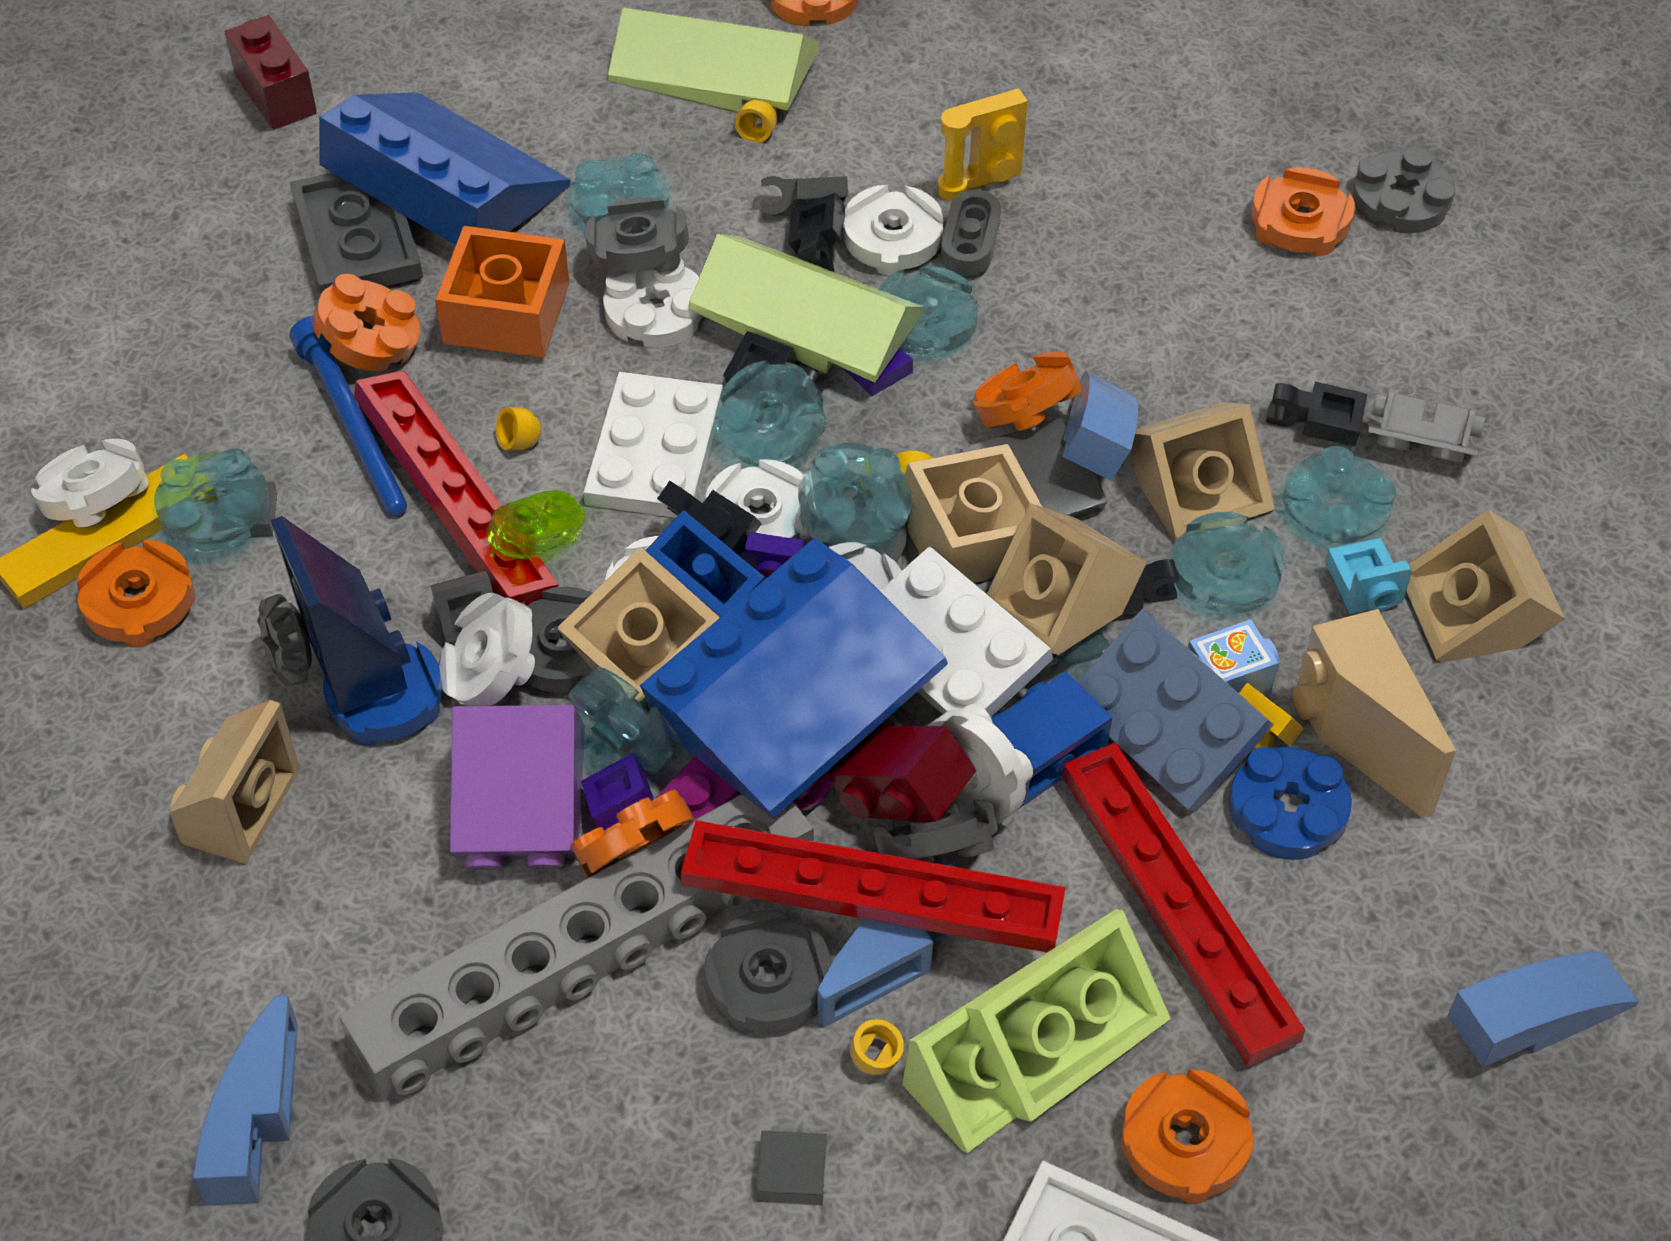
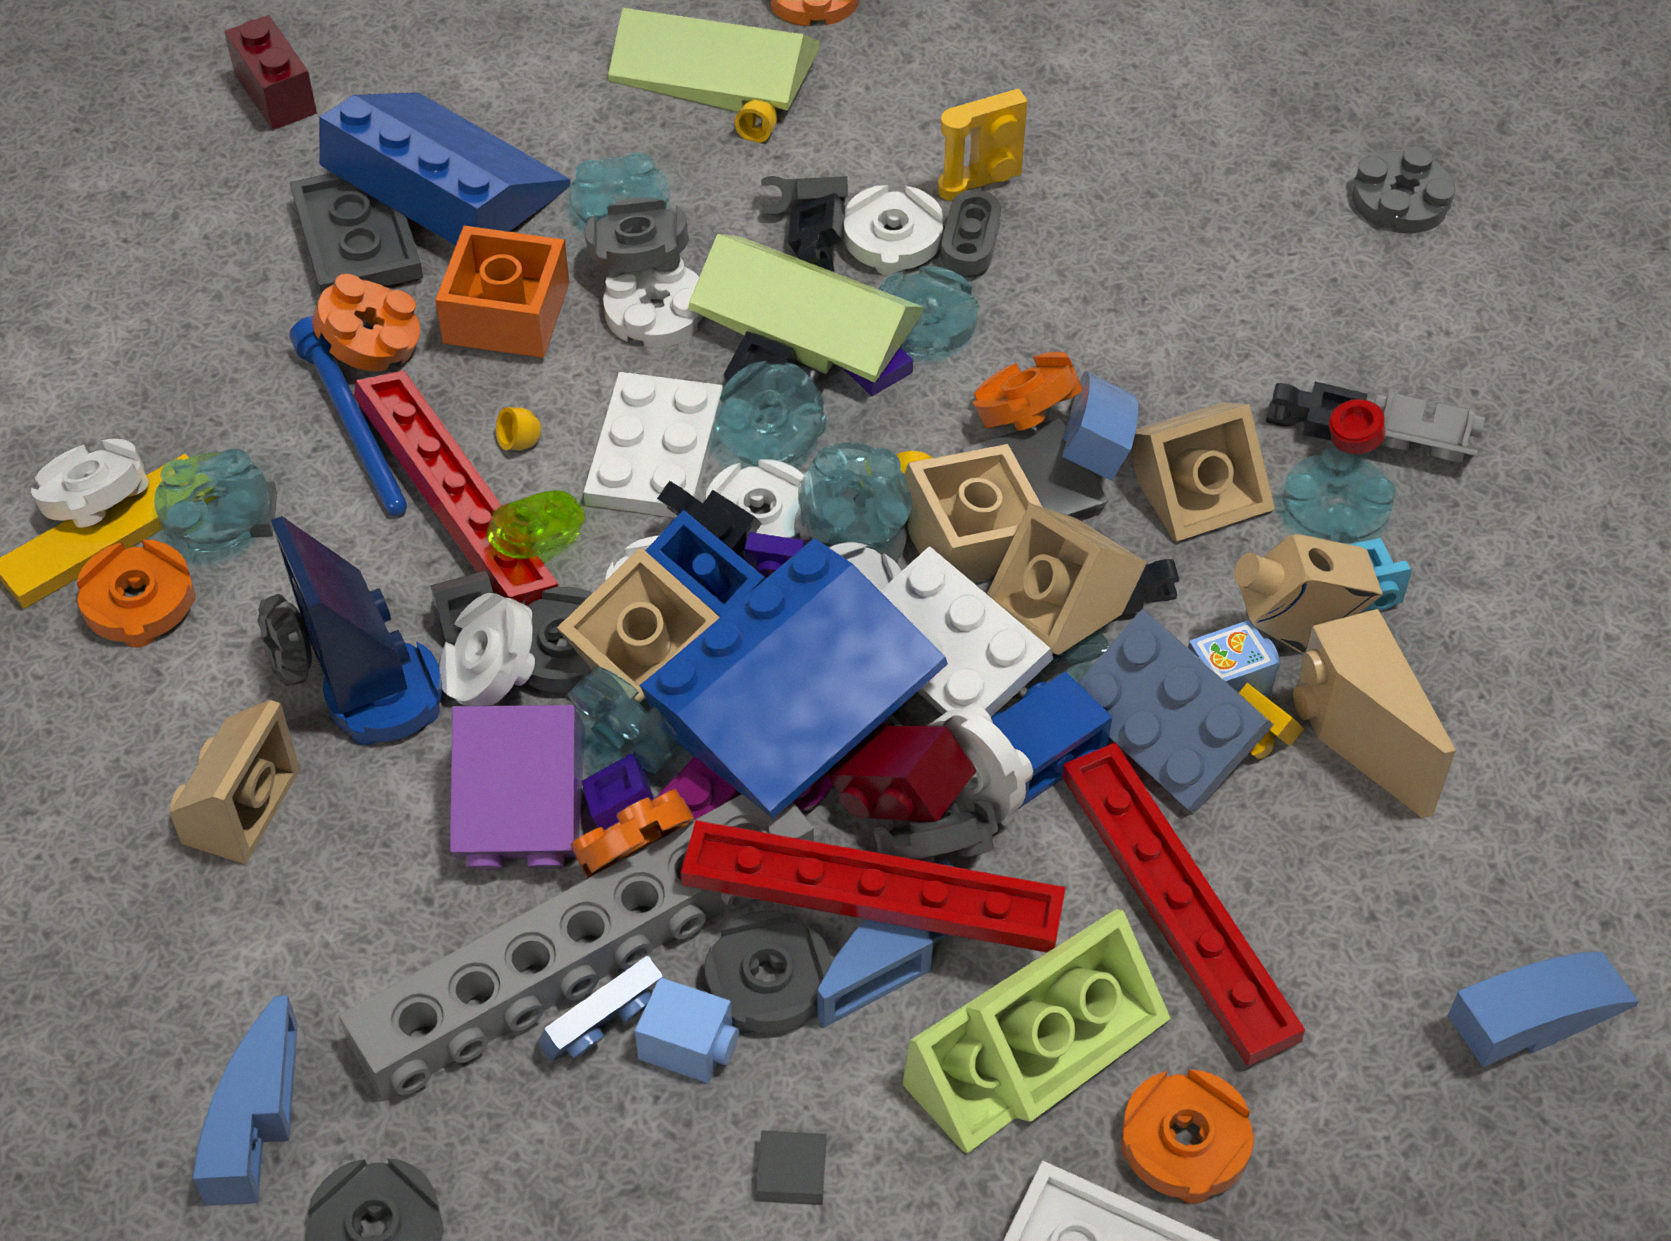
(579, 1027): none -> plate
(686, 1030): none -> light blue brick
(887, 1057): yellow hinge -> none
(1223, 589): clear light blue plate -> none
(1297, 772): blue plate -> none
(1305, 585): none -> tan torso
(1313, 232): orange plate -> none
(1357, 426): none -> red tile
(1481, 591): tan slope -> none

